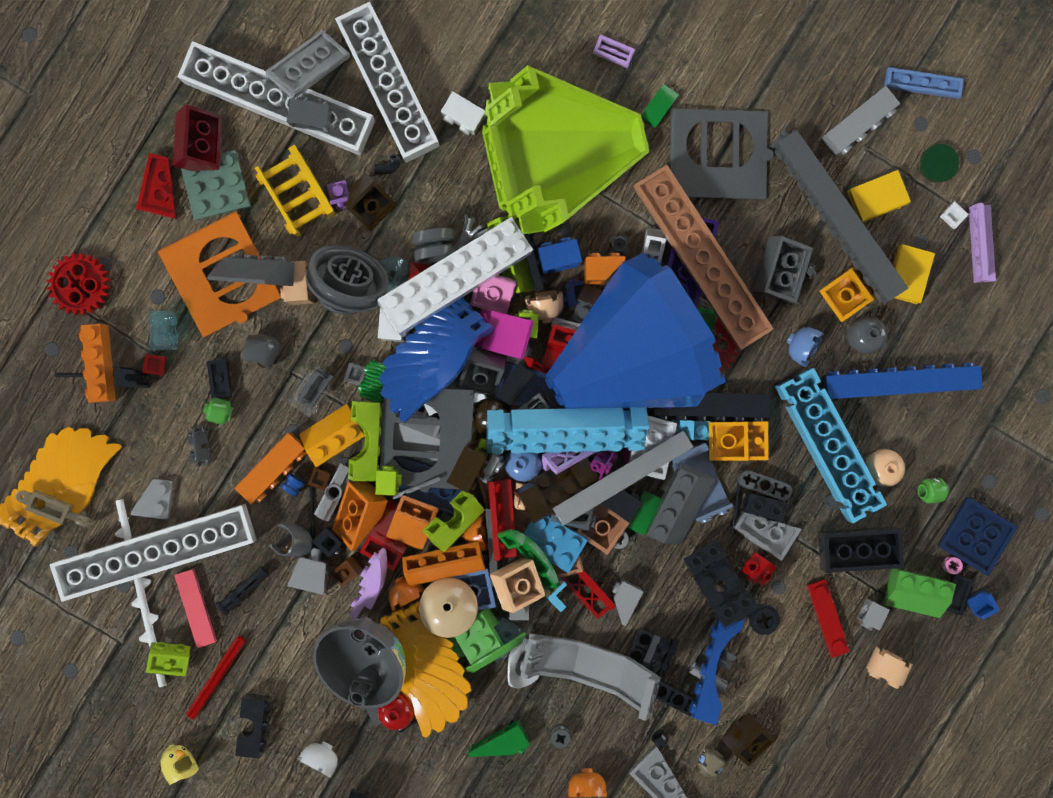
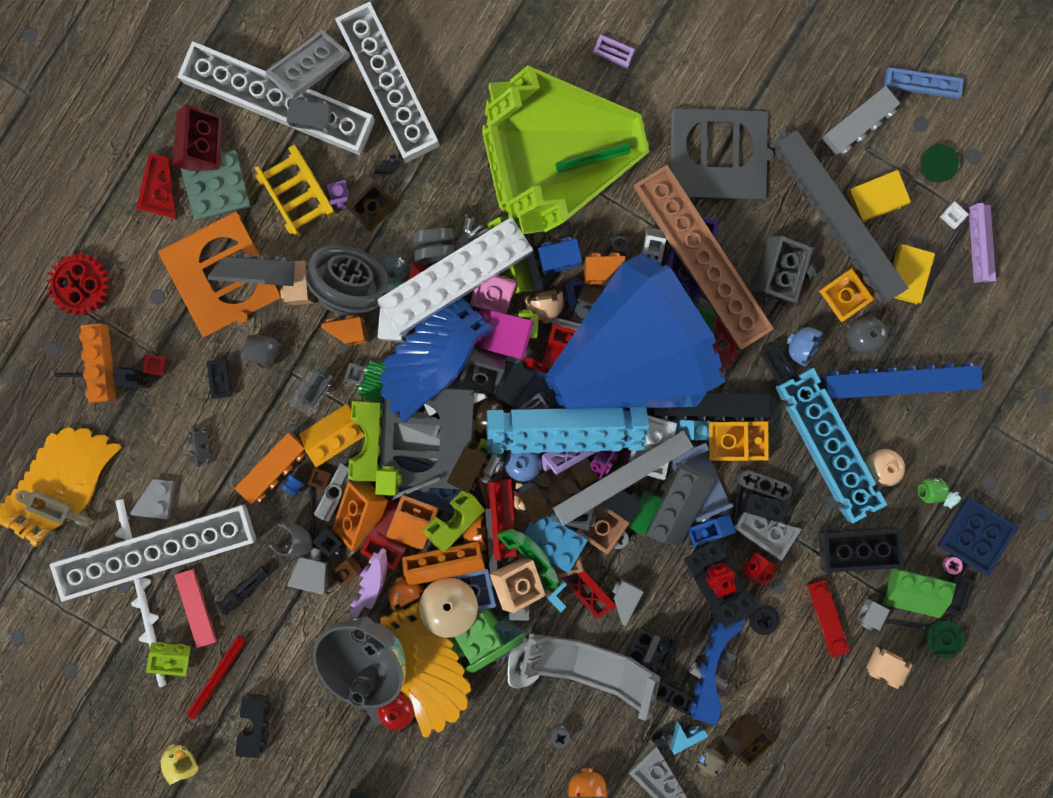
(163, 330): clear light blue brick -> none
(218, 411): bright green head -> none
(320, 758): white cylinder -> none
(349, 331): none -> orange slope
(463, 113): white brick -> none
(503, 742): green slope -> none
(593, 157): none -> green axle
(659, 105): green slope -> none
(684, 740): none -> medium azure slope
(711, 530): none -> blue slope
(721, 579): none -> red brick
(777, 363): none -> black plate
(906, 624): none -> black piece
(945, 638): none -> dark green tile
(952, 499): none -> light aqua plate
(982, 604): blue panel -> none

